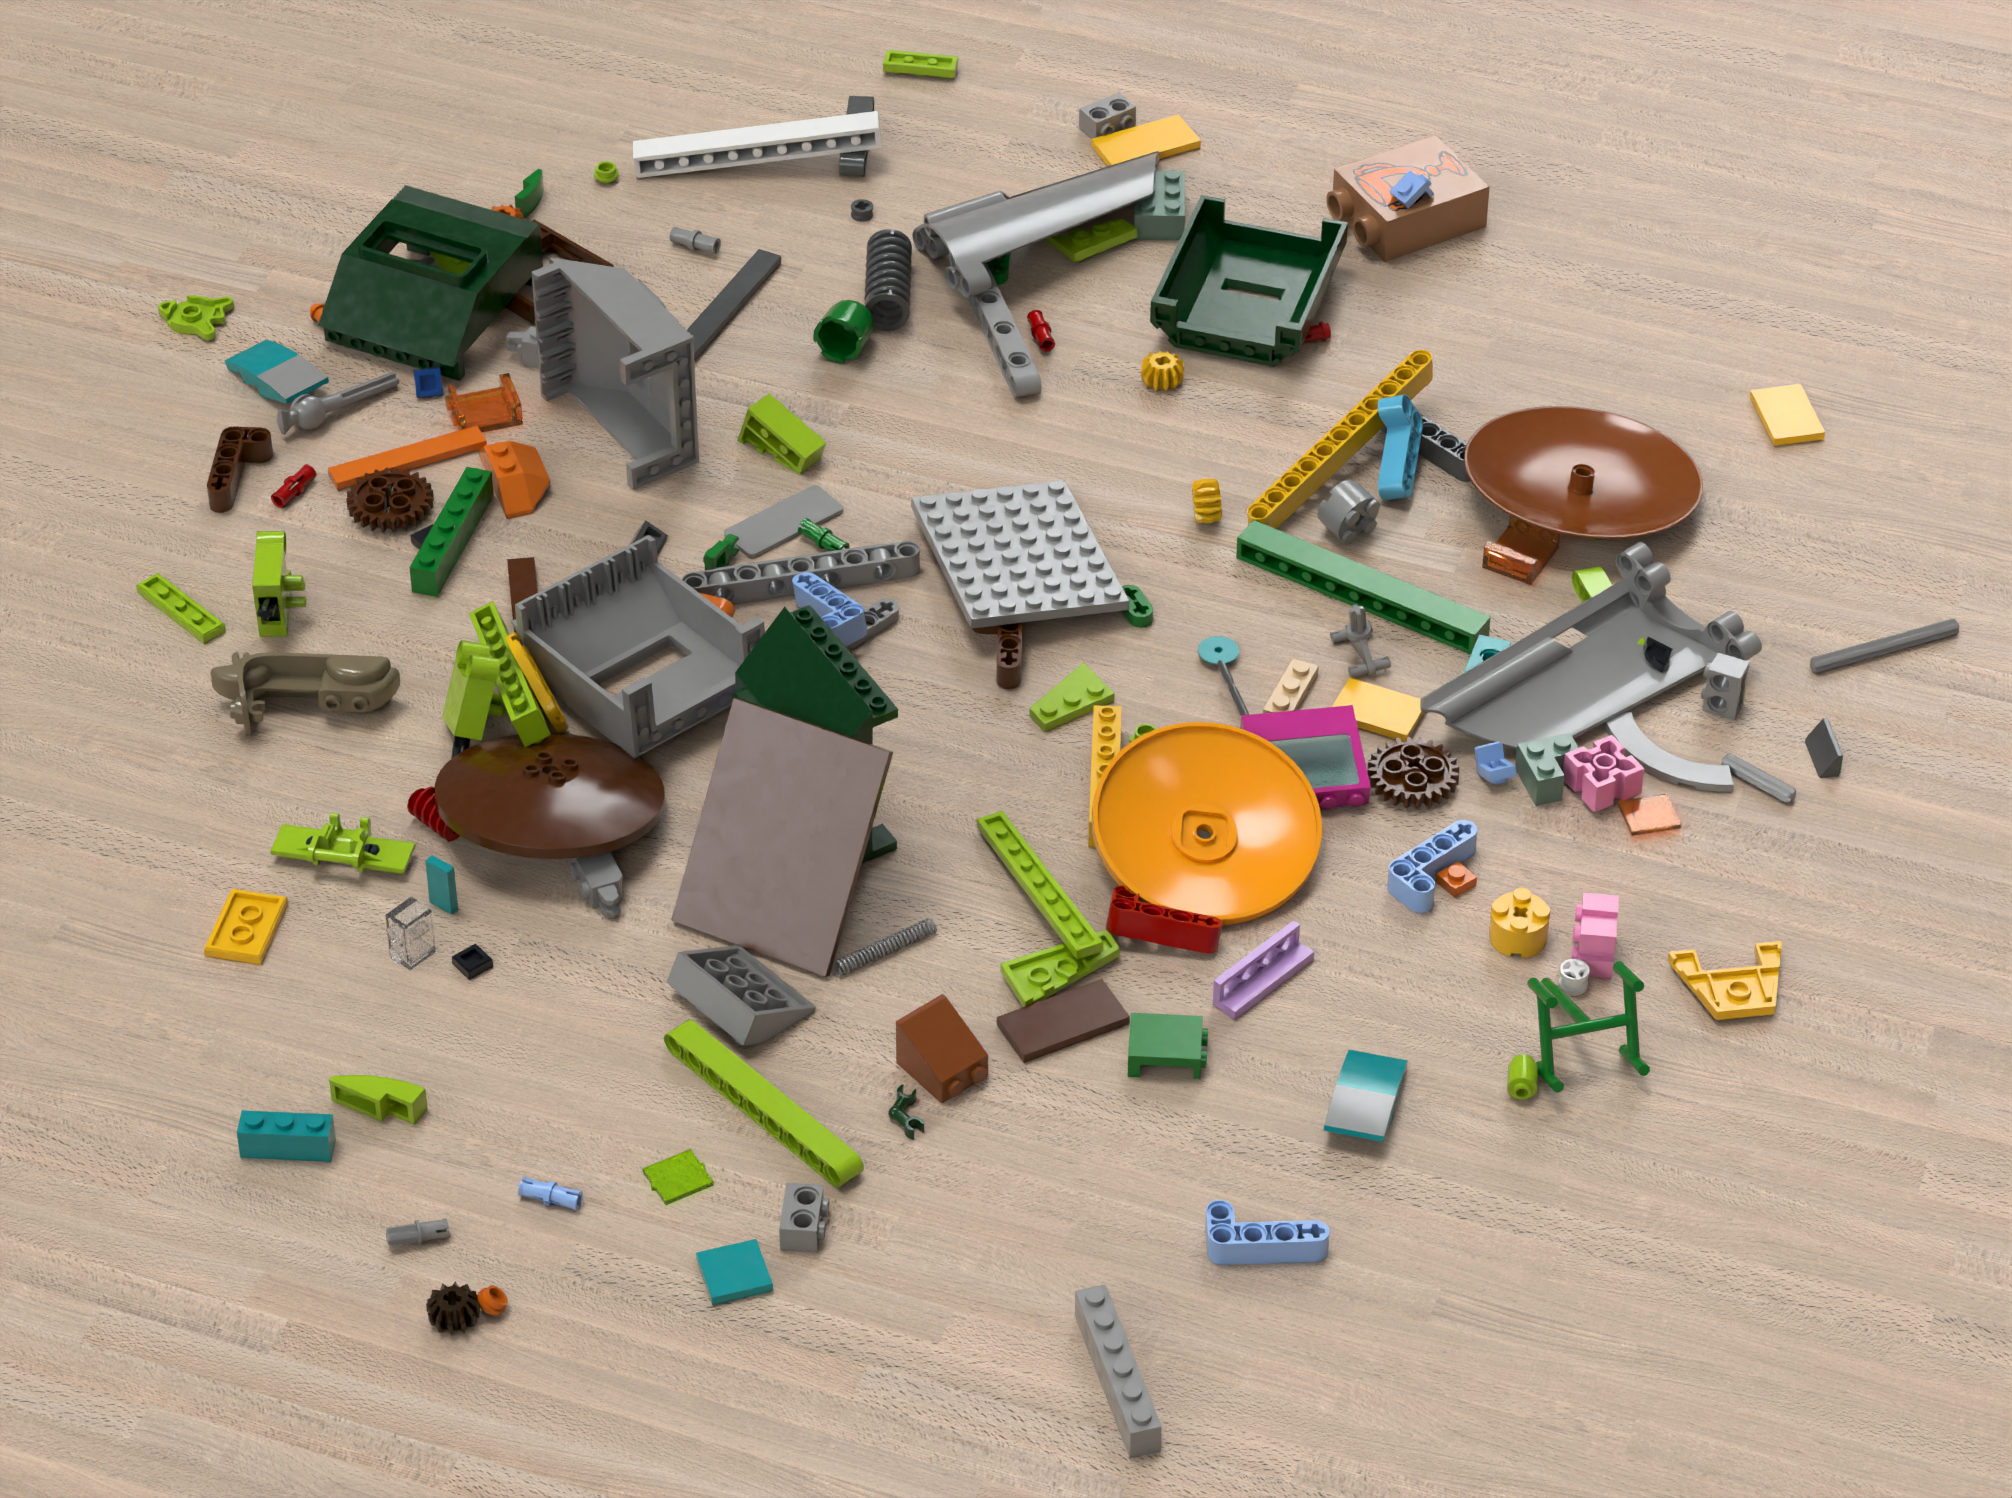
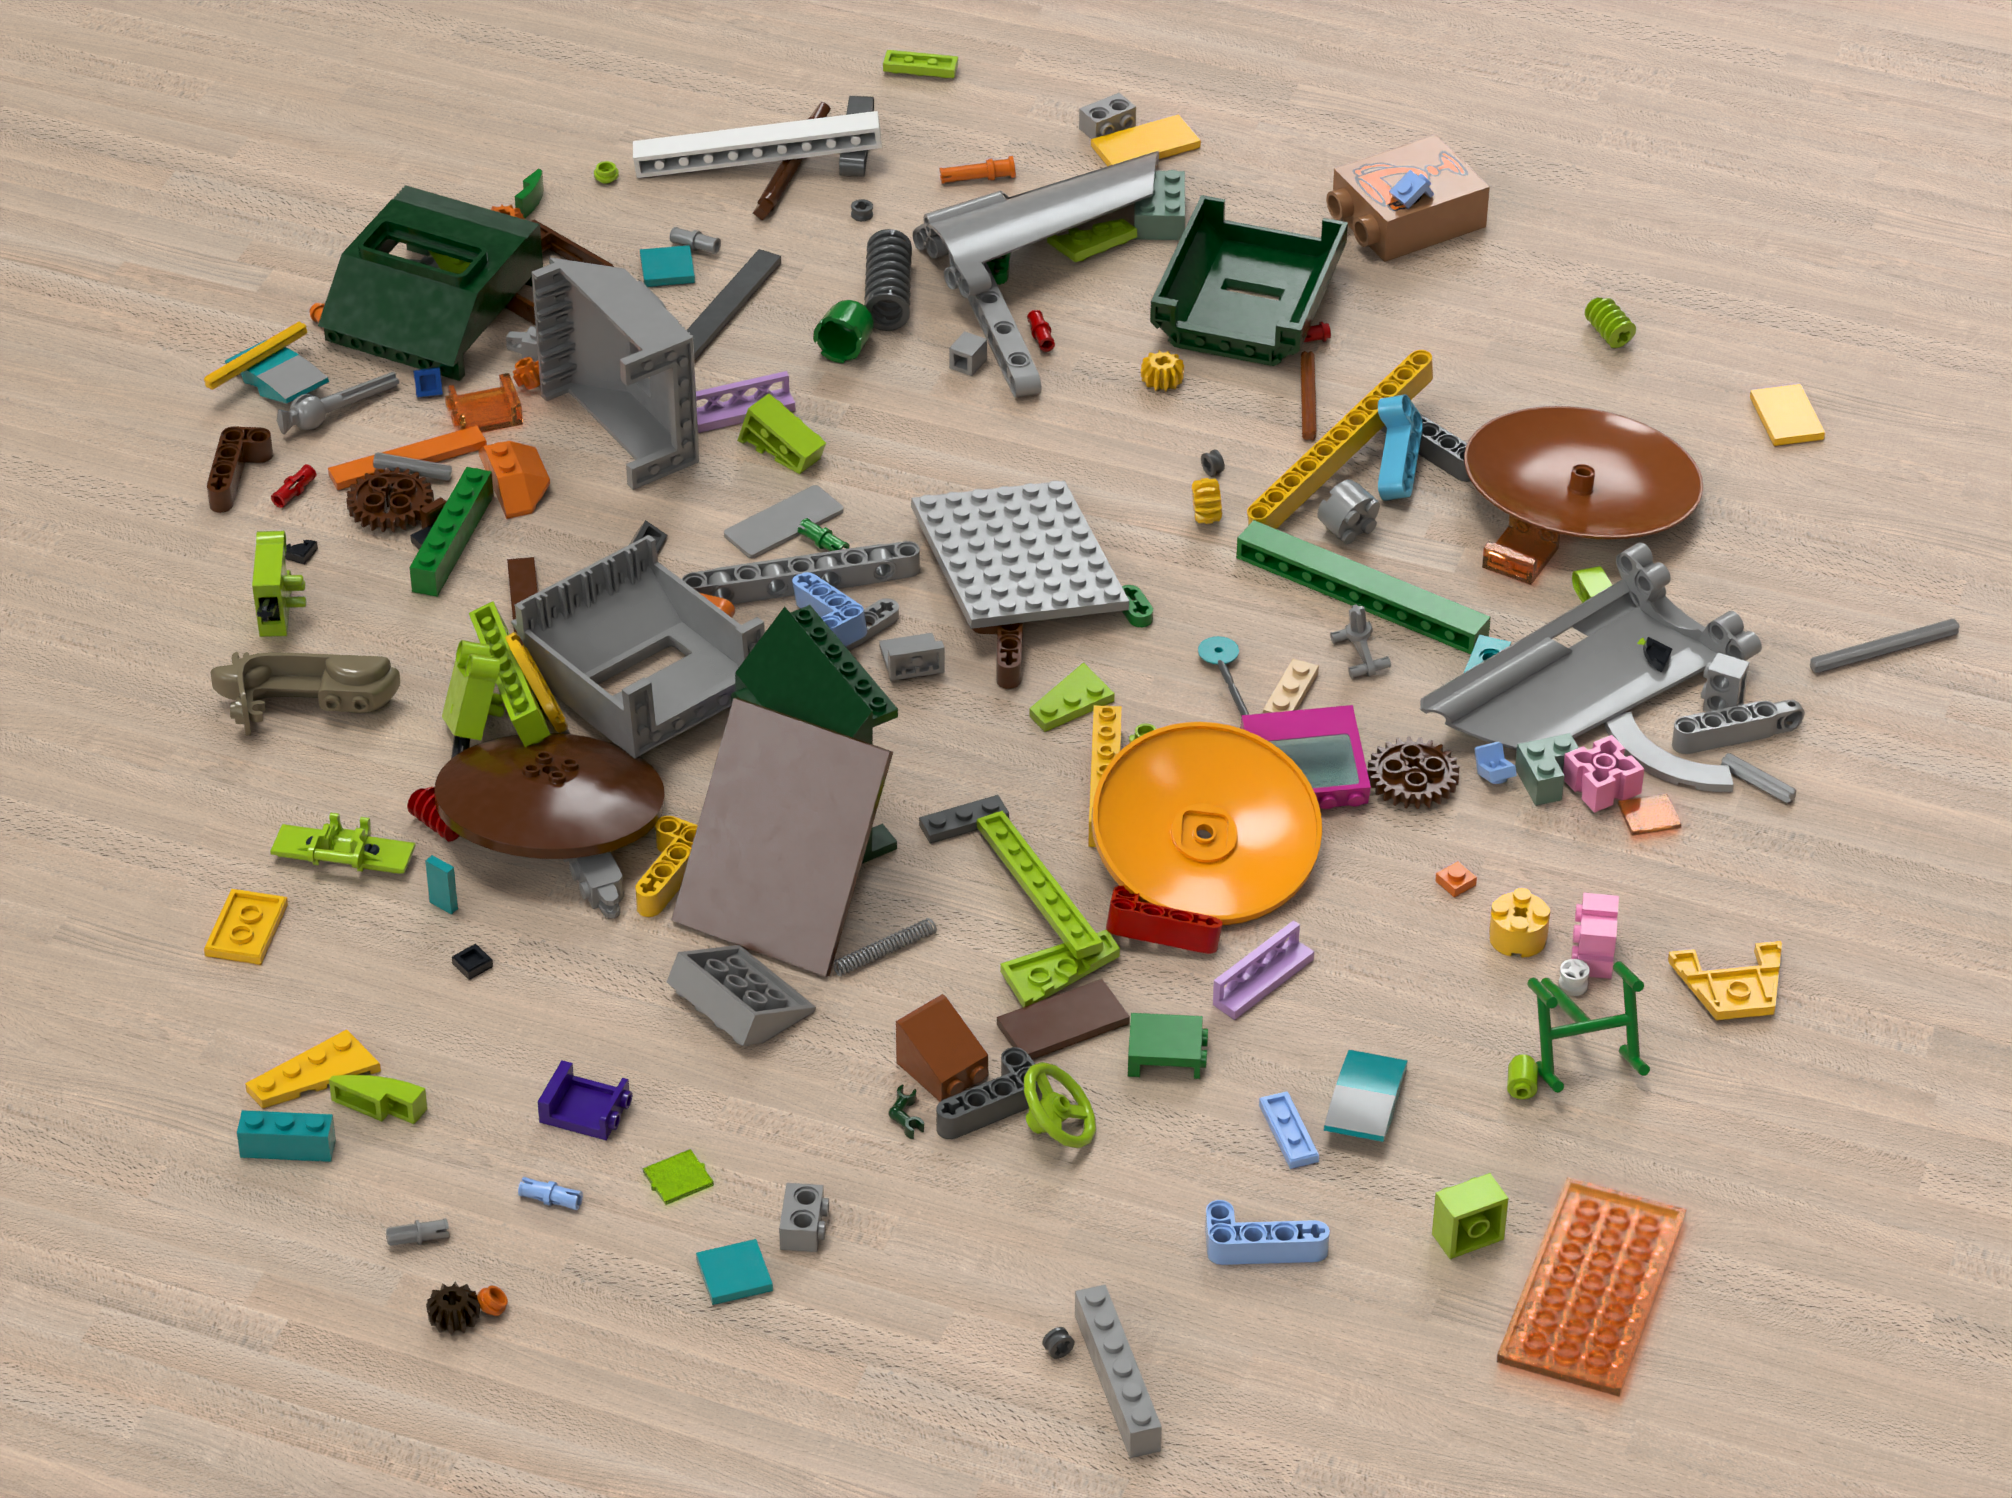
(181, 608): lime tile -> none
(196, 315): lime tile -> none
(255, 355): none -> yellow axle
(301, 552): none -> black tile
(312, 1070): none -> yellow wing
(410, 933): clear brick -> none
(424, 468): none -> light grey axle
(431, 512): none -> reddish brown tile
(527, 373): none -> orange gear
(583, 1103): none -> dark purple panel
(666, 874): none -> yellow beam
(667, 266): none -> teal tile
(720, 553): green plate -> none
(732, 412): none -> lavender fence
(764, 1103): lime beam -> none
(783, 174): none -> reddish brown piece
(913, 656): none -> light grey bracket
(959, 819): none -> dark grey plate
(968, 353): none -> light grey brick
(988, 1101): none -> dark grey beam
(989, 170): none -> orange pin
(1055, 1108): none -> lime piece
(1058, 1342): none -> dark grey bush
(1212, 462): none -> dark grey bush
(1288, 1130): none -> light blue tile
(1308, 395): none -> dark orange axle
(1381, 709): yellow tile -> none
(1414, 873): light blue beam -> none
(1469, 1215): none -> lime brick
(1592, 1286): none -> clear orange plate
(1610, 321): none -> lime piece
(1735, 725): none -> light grey piece
(1824, 750): dark grey slope -> none

